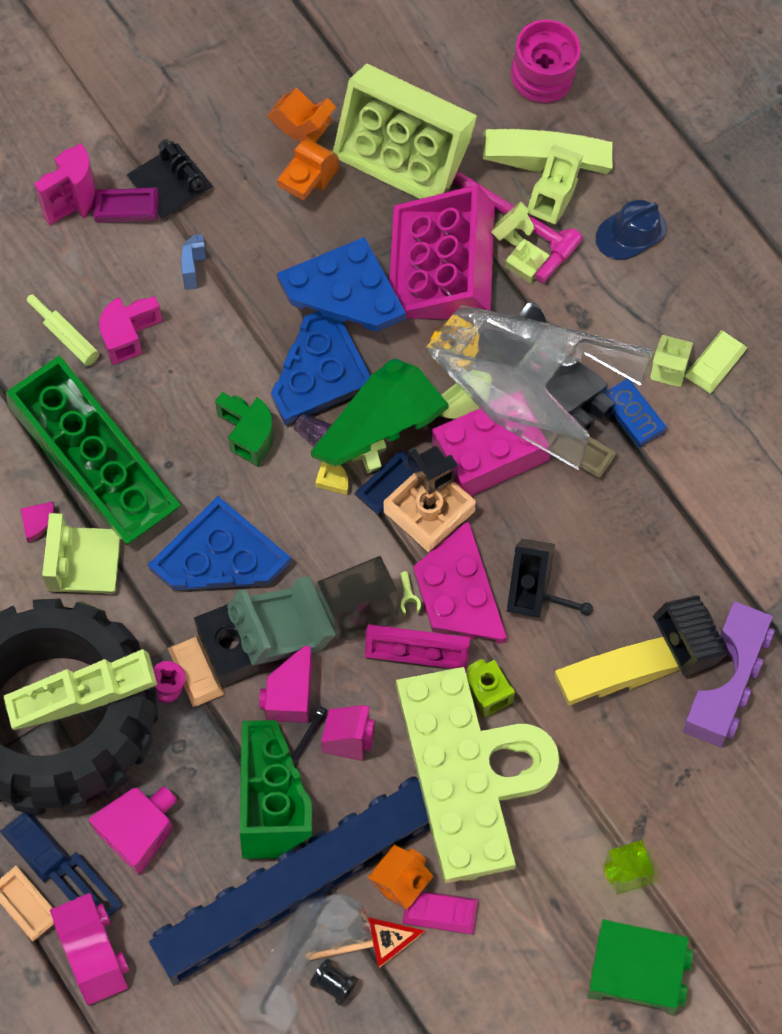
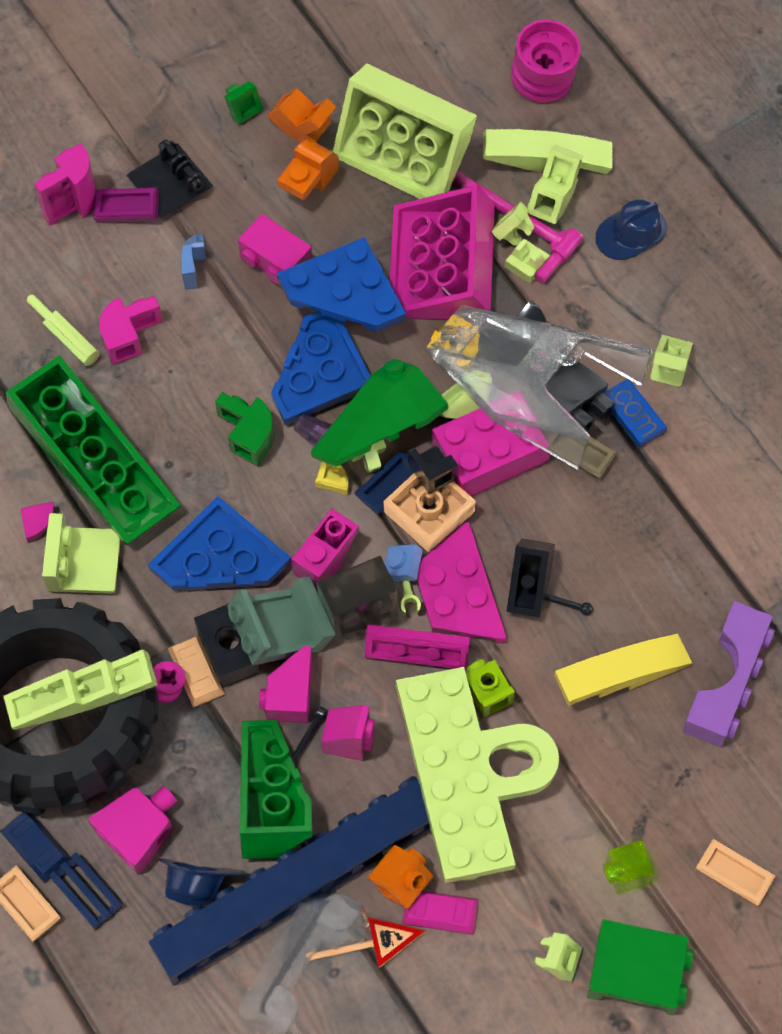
(89, 949): dark pink brick -> none
(194, 883): none -> dark blue piece
(243, 101): none -> green tile
(272, 248): none -> dark pink brick
(325, 548): none -> dark pink slope
(333, 981): black bush -> none
(403, 562): none -> medium blue plate
(561, 956): none -> yellowish green tile
(690, 634): black brick -> none
(715, 362): yellowish green tile -> none
(735, 872): none -> light nougat tile

